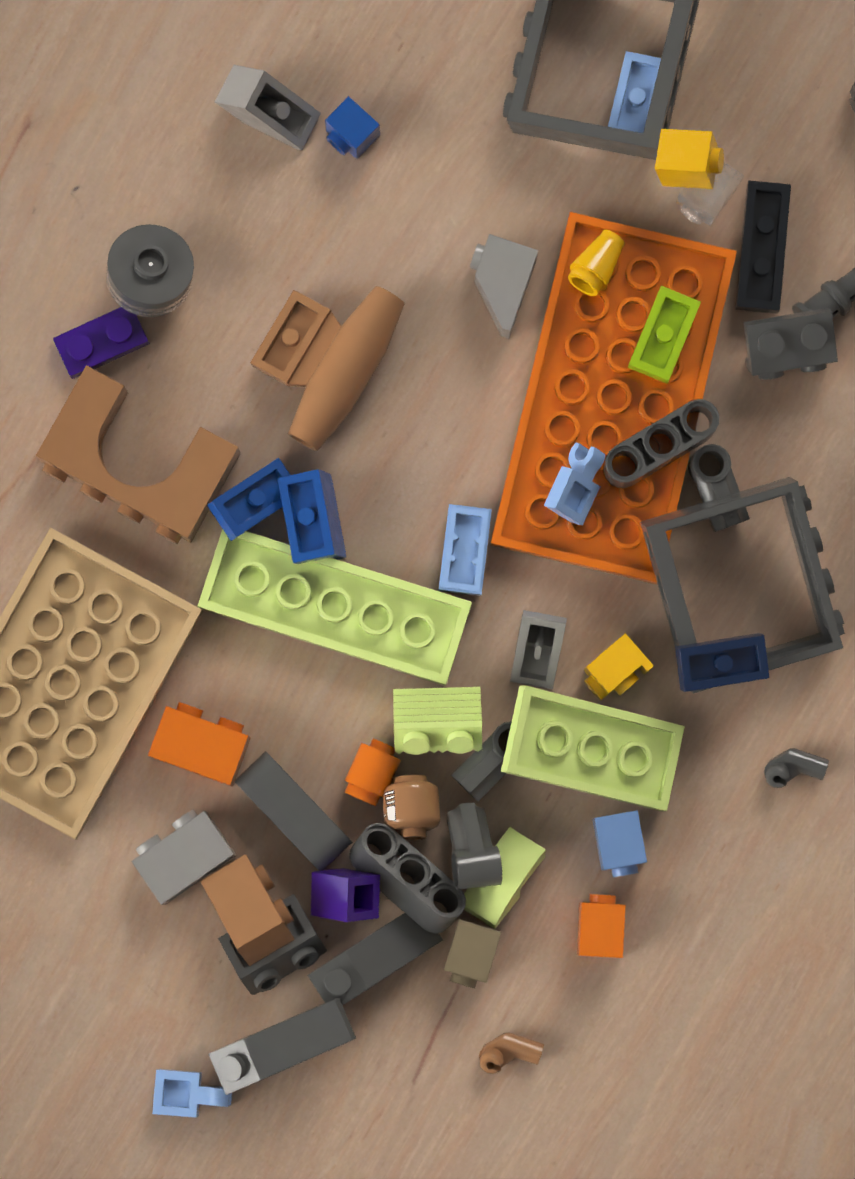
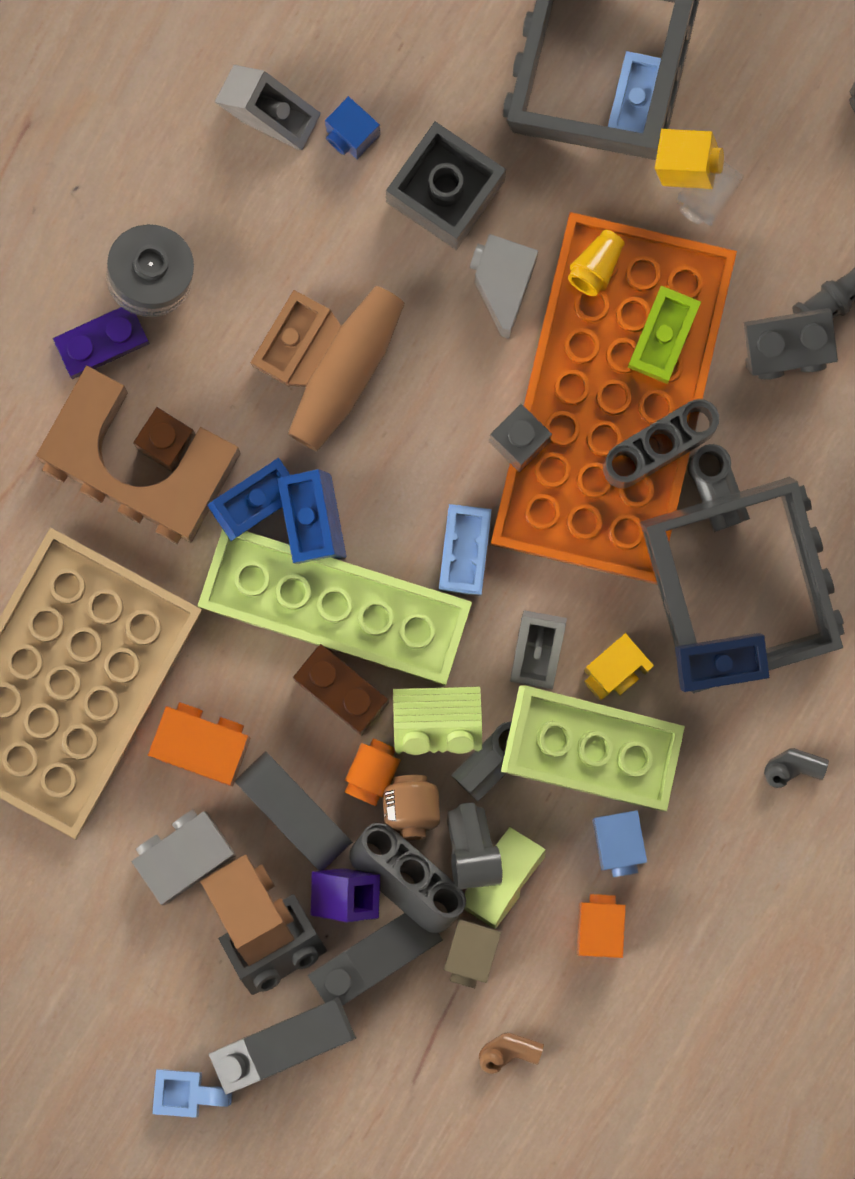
(164, 439): none -> reddish brown brick
(340, 689): none -> reddish brown brick
(445, 185): none -> dark grey brick
(520, 438): none -> dark grey brick
(573, 487): light blue plate -> none
(763, 247): black plate -> none

